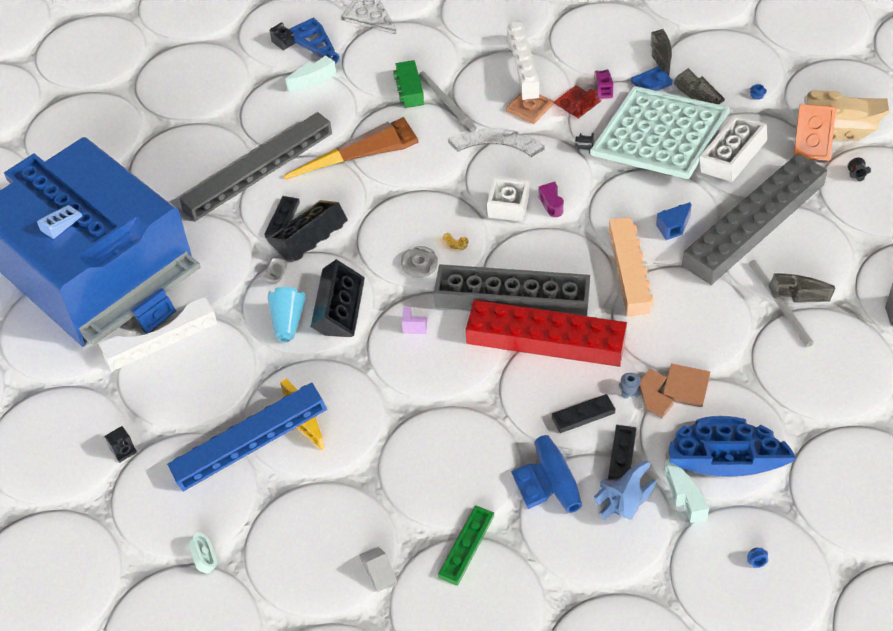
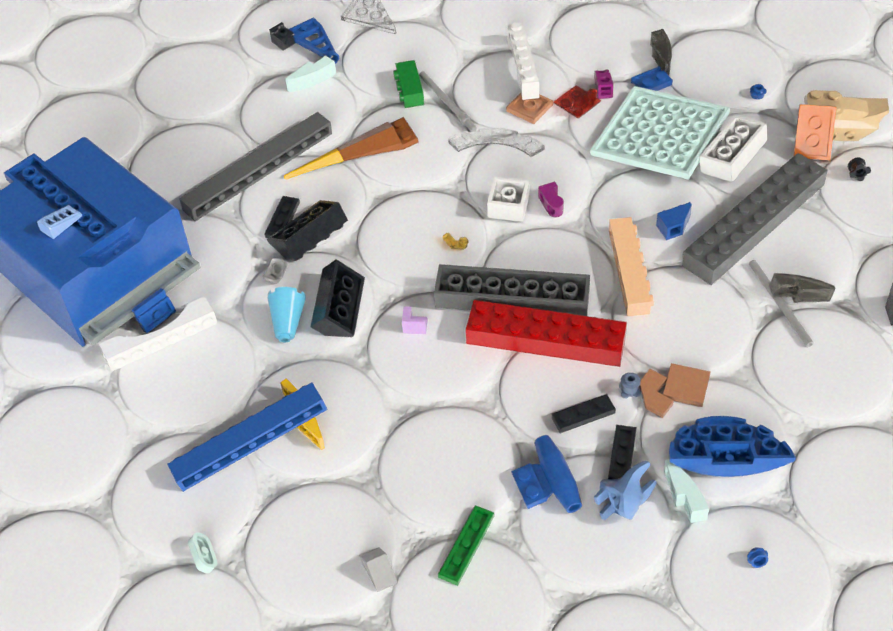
(120, 444): black brick -> none
(419, 262): light grey tile -> none
(584, 142): black brick -> none
(697, 88): clear smoke slope -> none

